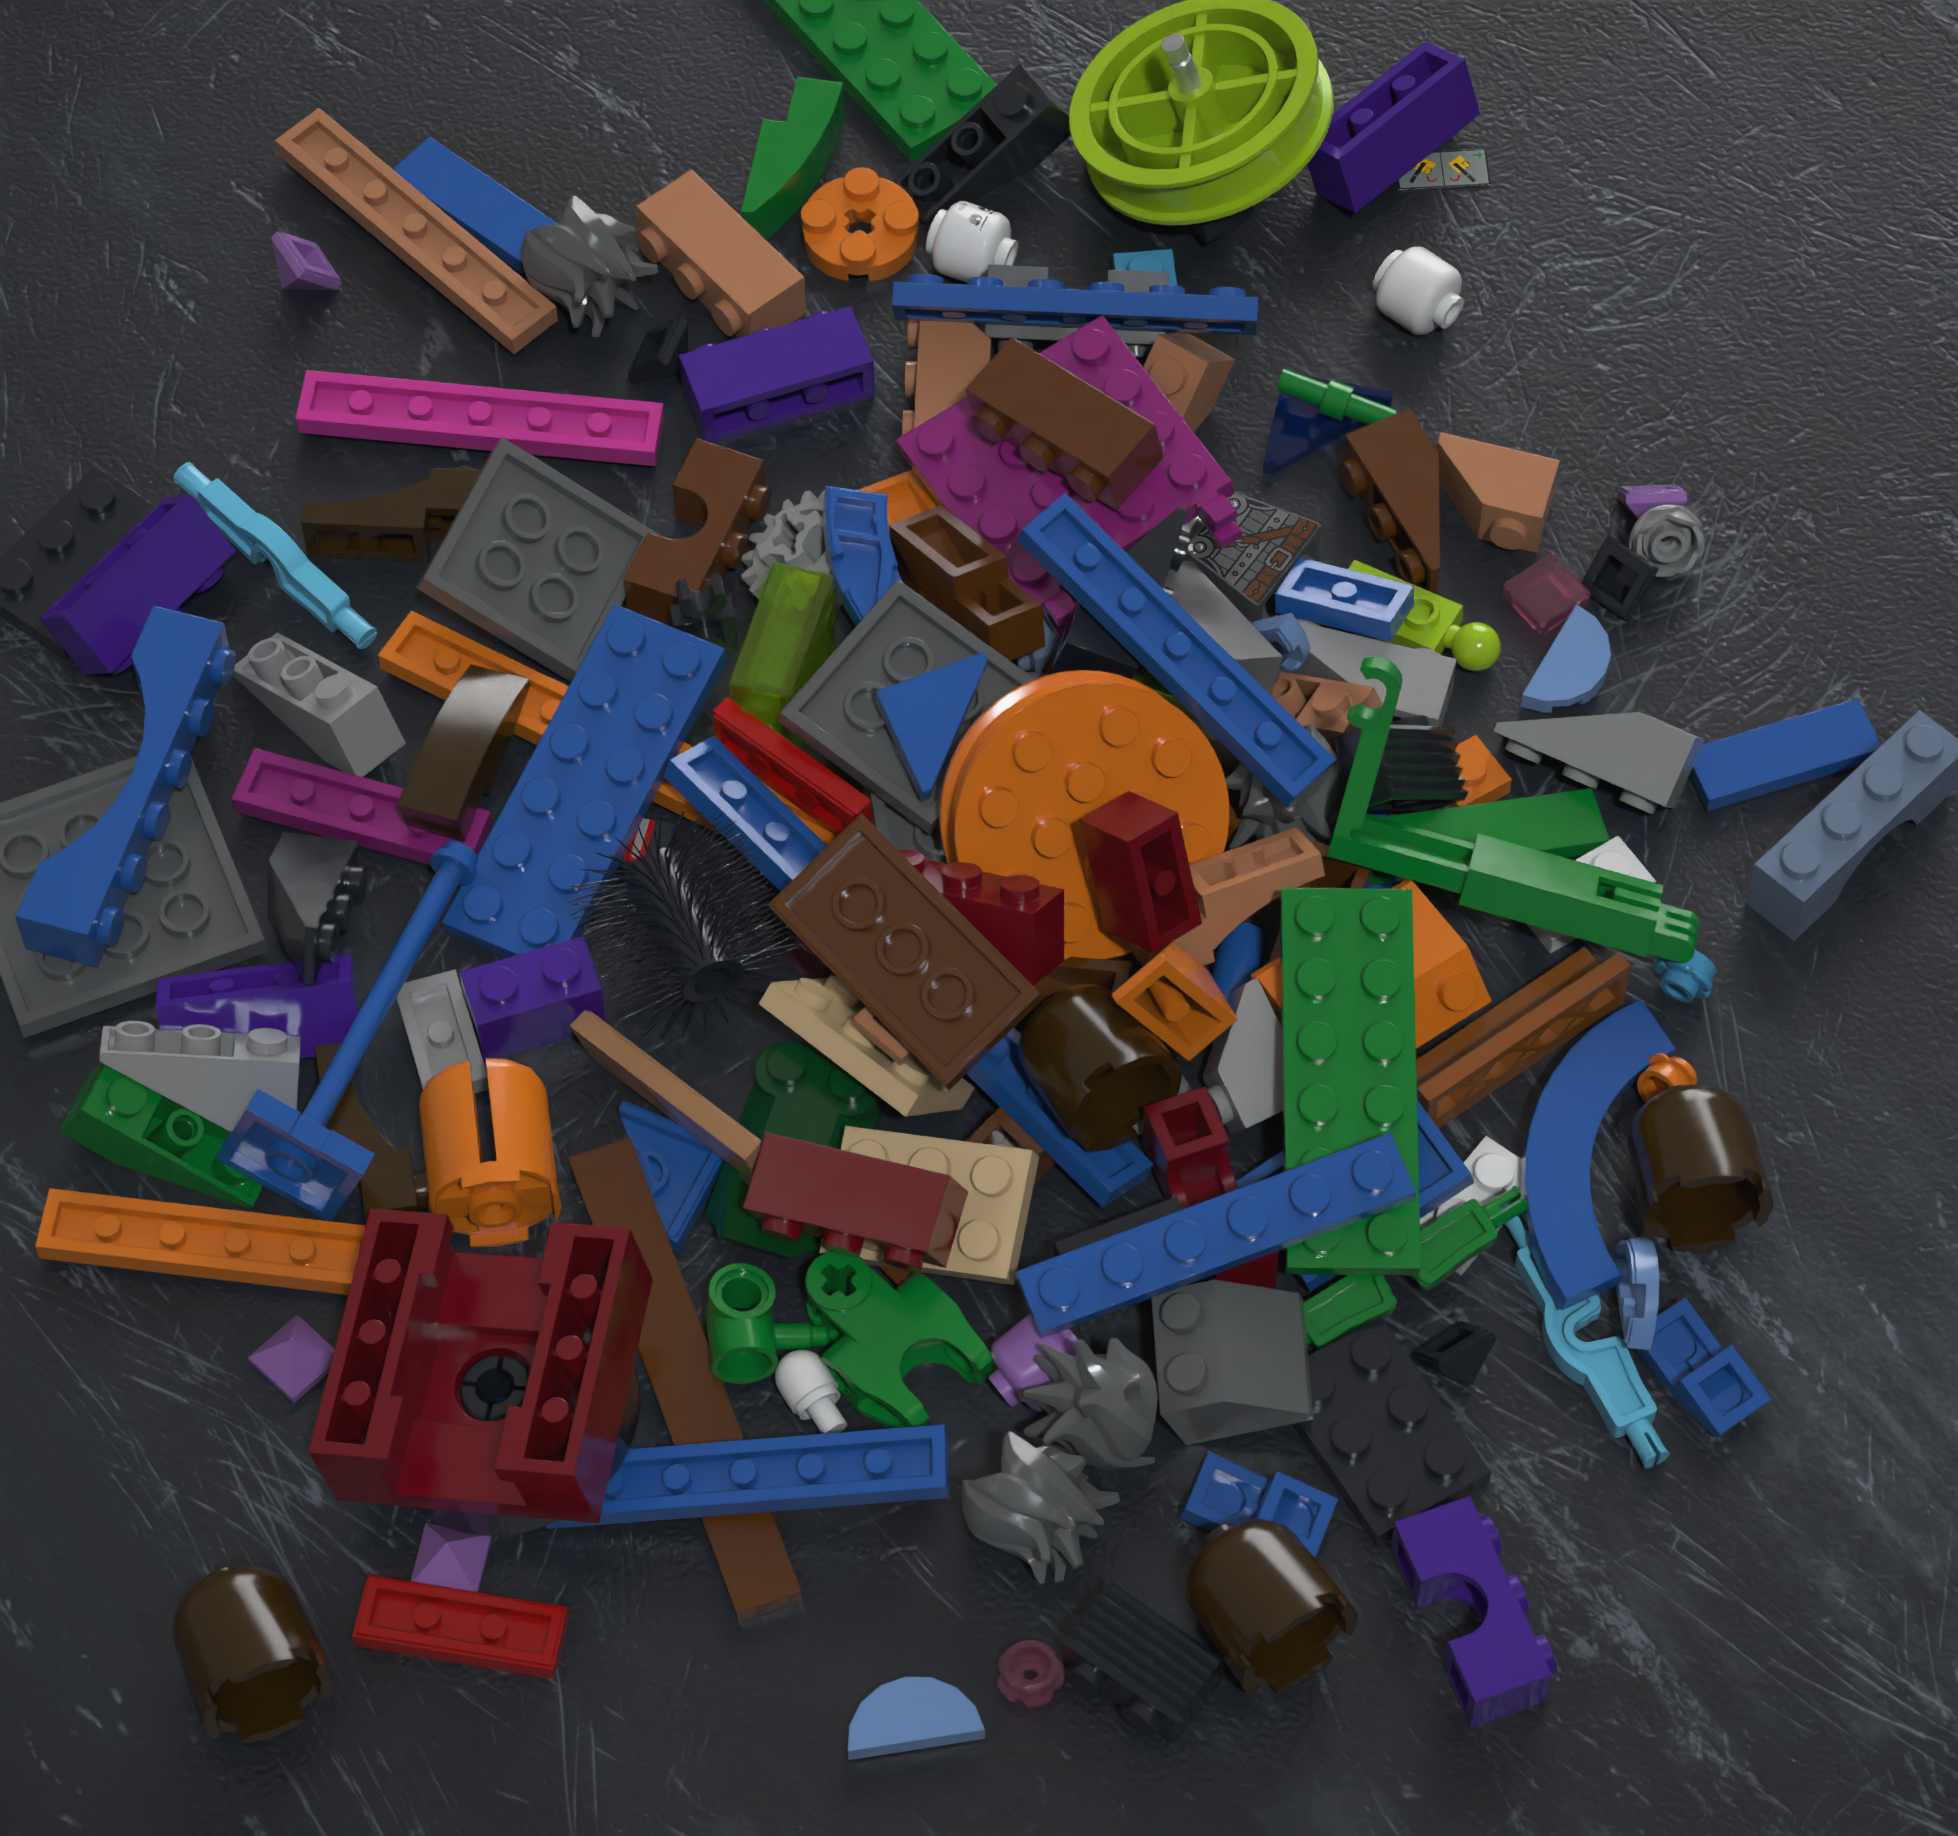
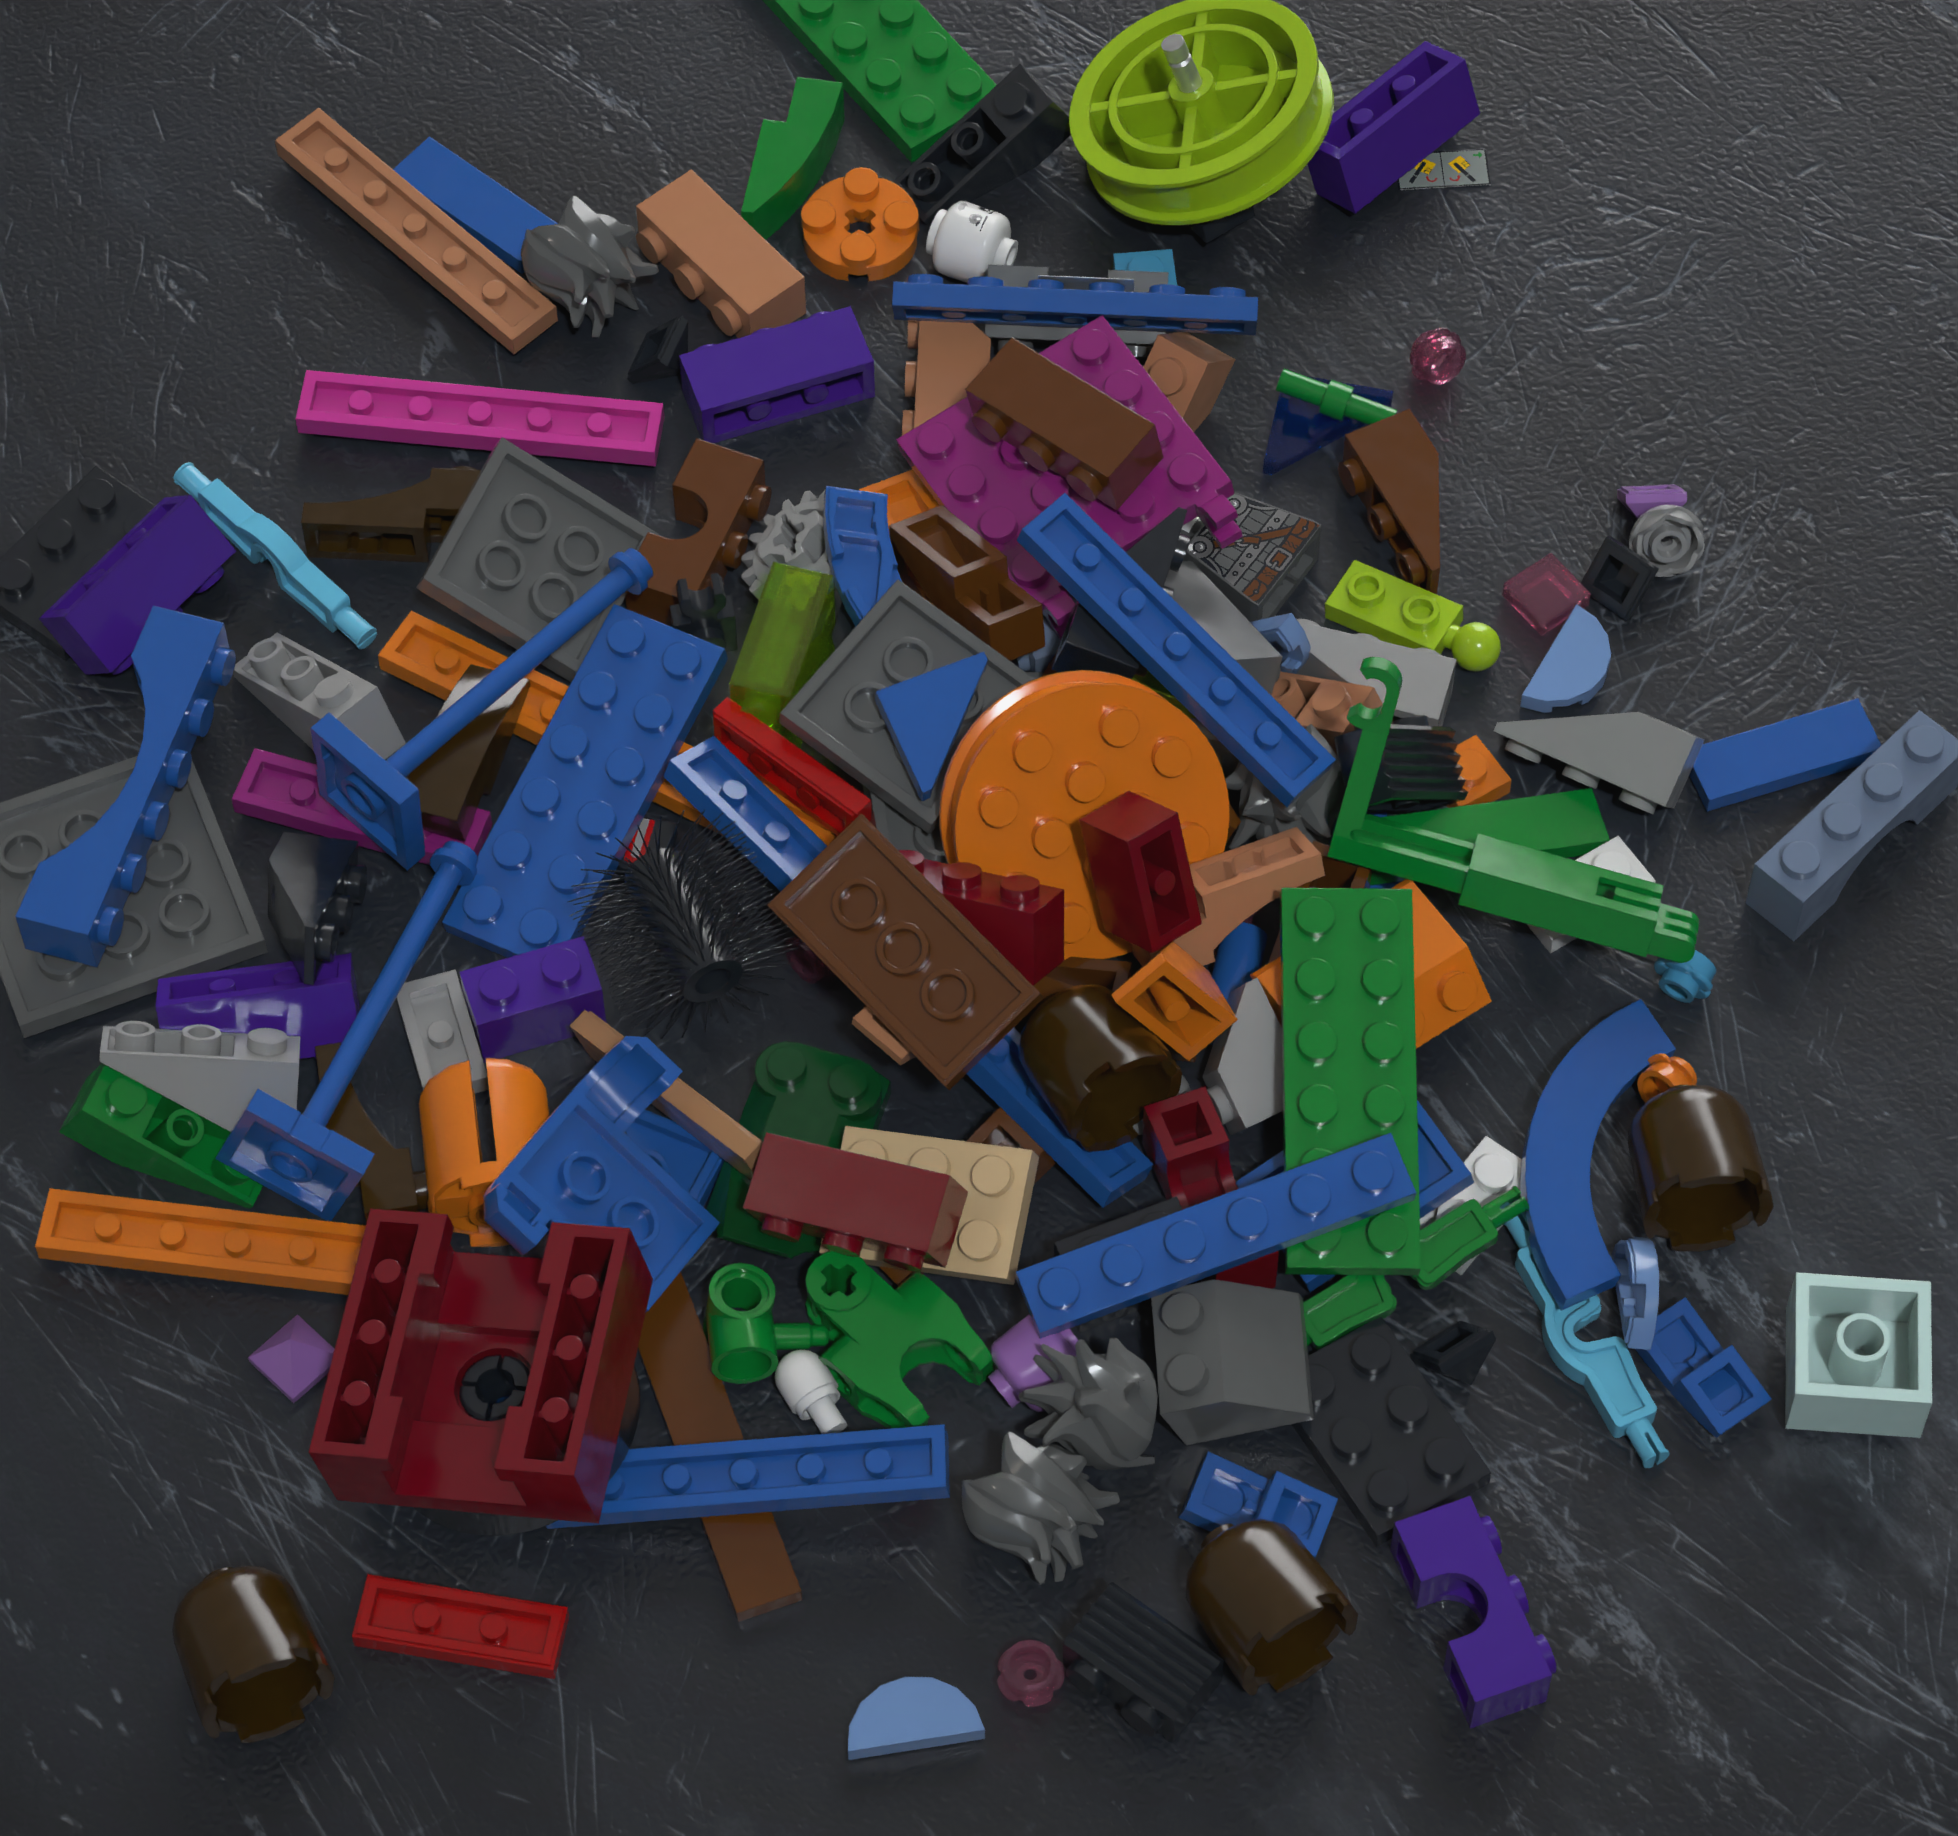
(303, 264): medium lavender slope -> none
(375, 790): none -> blue tile
(451, 1558): medium lavender slope -> none
(594, 1174): none -> blue piece
(823, 1015): tan plate -> none
(1083, 282): none -> white sticker
(1344, 599): blue plate -> none
(1418, 290): white head -> none
(1437, 356): none -> clear pink plate
(1498, 490): nougat slope -> none
(1519, 1033): dark orange fence -> none
(1858, 1355): none -> light aqua brick

